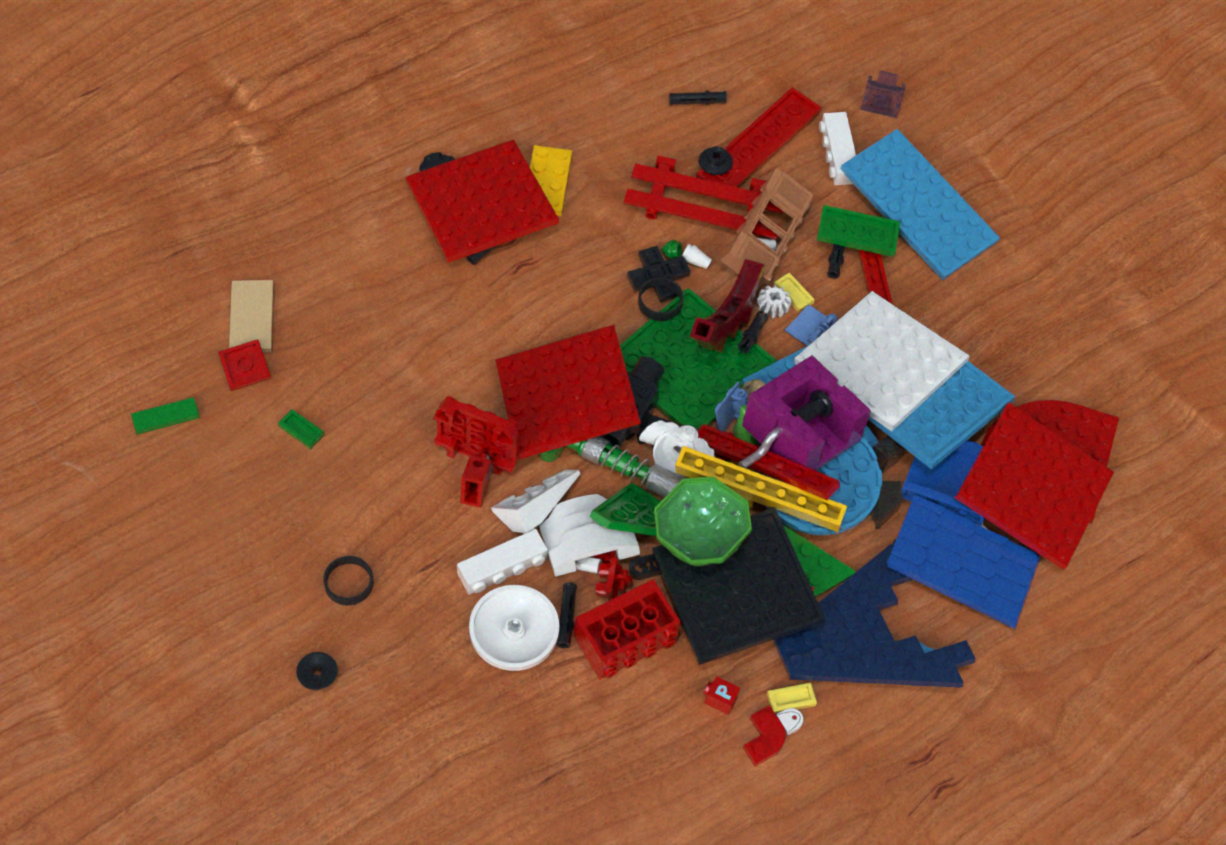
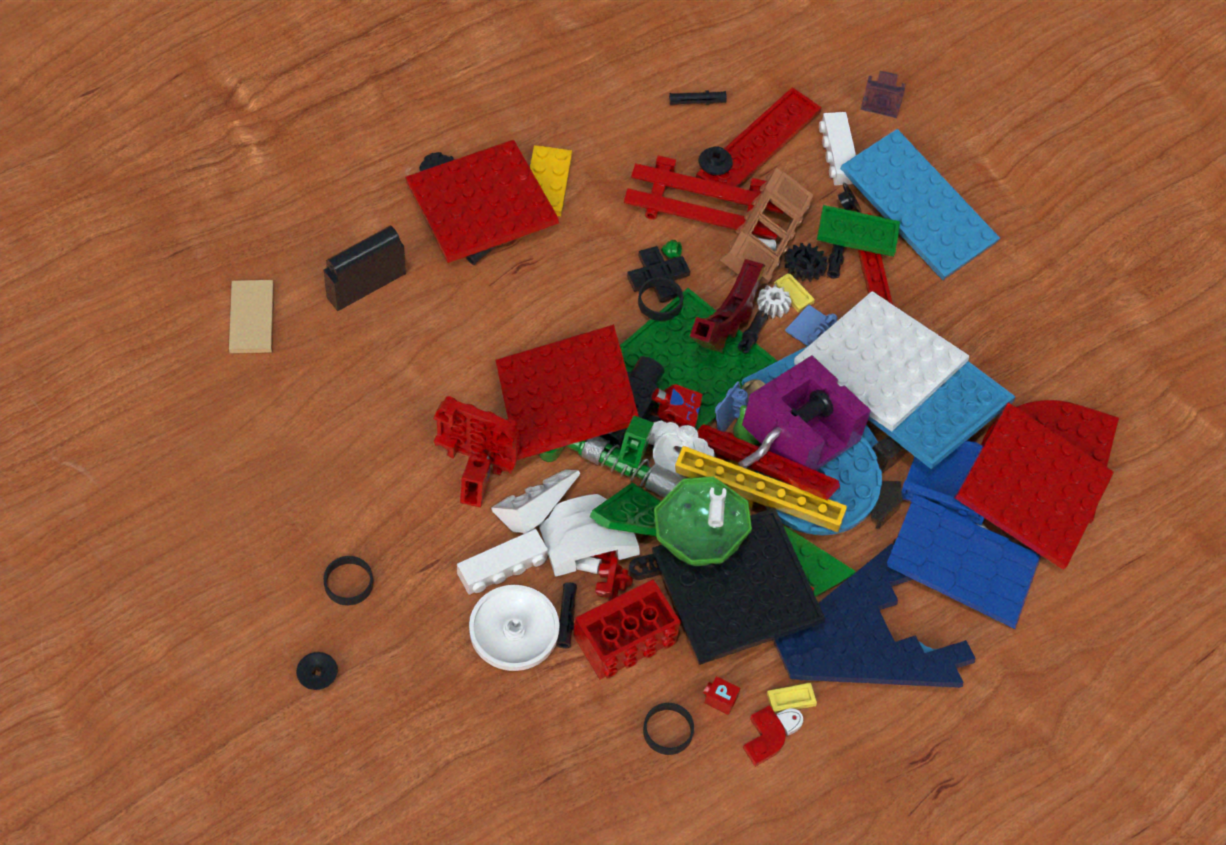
(165, 415): green tile -> none
(244, 365): red plate -> none
(301, 429): green tile -> none
(364, 268): none -> black piece
(635, 442): none -> green brick
(665, 750): none -> black tyre
(678, 405): none -> red torso
(696, 257): white cone -> none
(716, 508): none -> white bar
(804, 260): none -> black gear
(848, 199): none -> black piece

